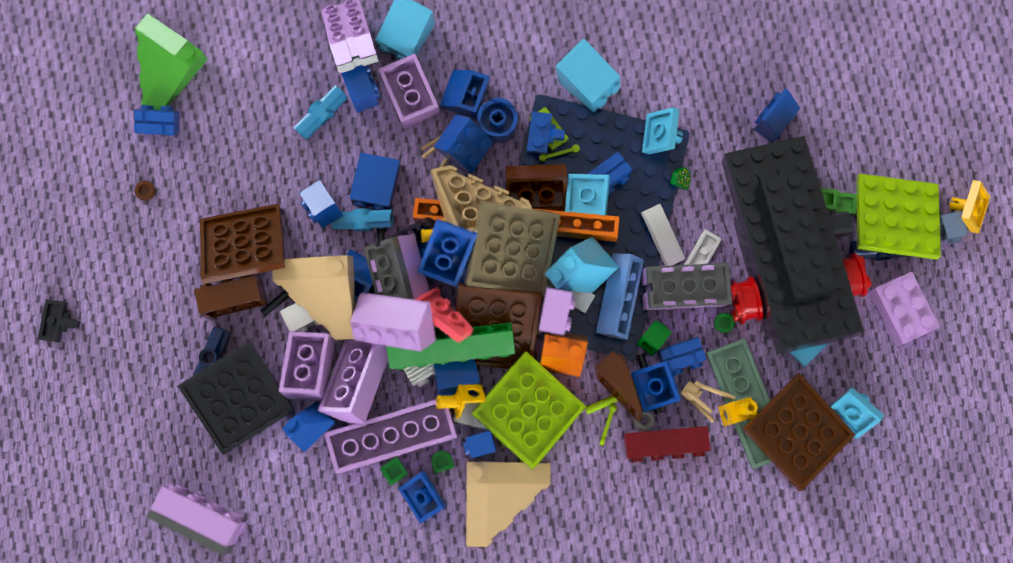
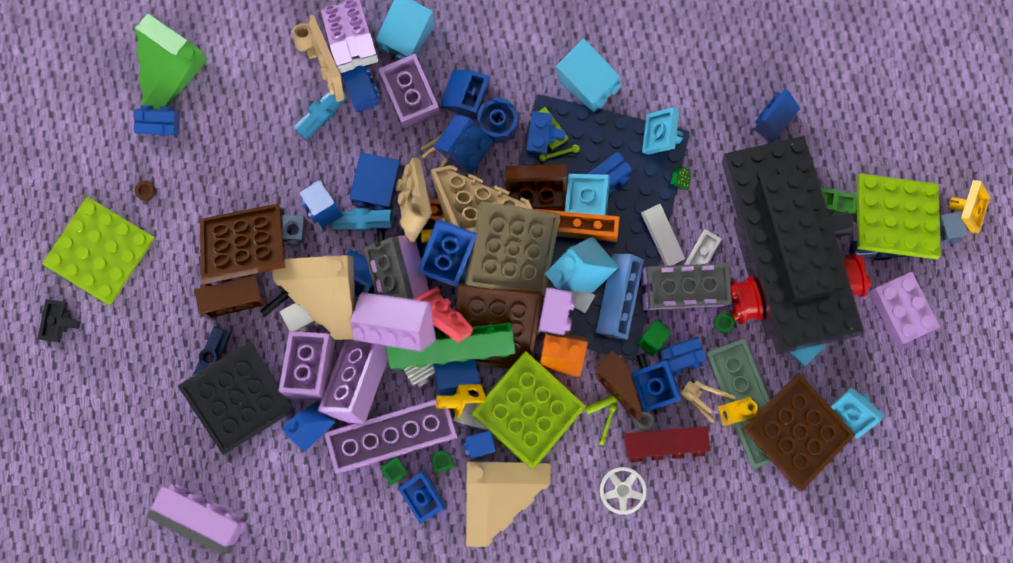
(98, 251): none -> lime plate
(289, 222): none -> sand blue brick
(312, 41): none -> tan hinge
(413, 199): none -> tan hinge
(622, 490): none -> white wheel

